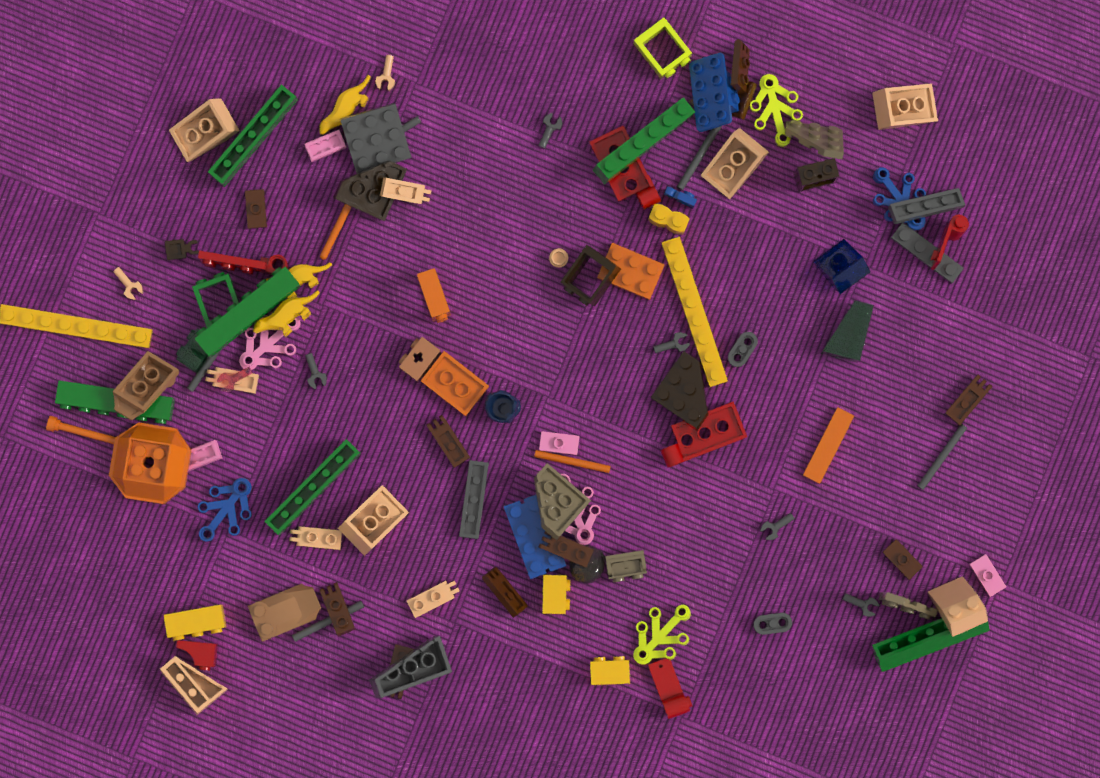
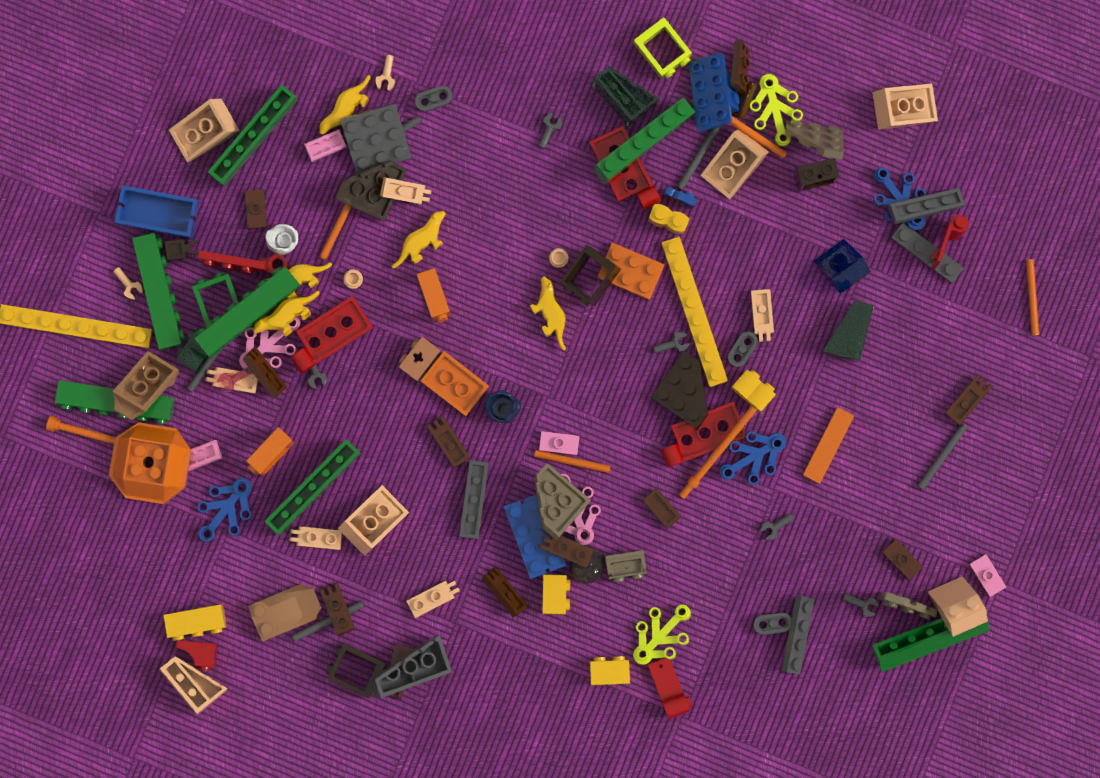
(157, 212): none -> blue piece
(158, 292): none -> green brick
(264, 372): none -> reddish brown hinge
(270, 452): none -> orange window
(281, 239): none -> white hair
(309, 356): none -> red hinge
(332, 669): none -> dark brown window
(353, 279): none -> light nougat plate
(422, 239): none -> yellow animal
(433, 98): none -> dark grey plate
(551, 311): none -> yellow animal
(623, 96): none -> wedge
(661, 508): none -> reddish brown plate
(694, 480): none -> orange bar
(753, 390): none -> yellow brick
(755, 455): none -> blue plant
(757, 137): none -> orange bar
(762, 313): none -> light nougat hinge
(798, 634): none -> dark grey plate
(1032, 297): none -> orange bar

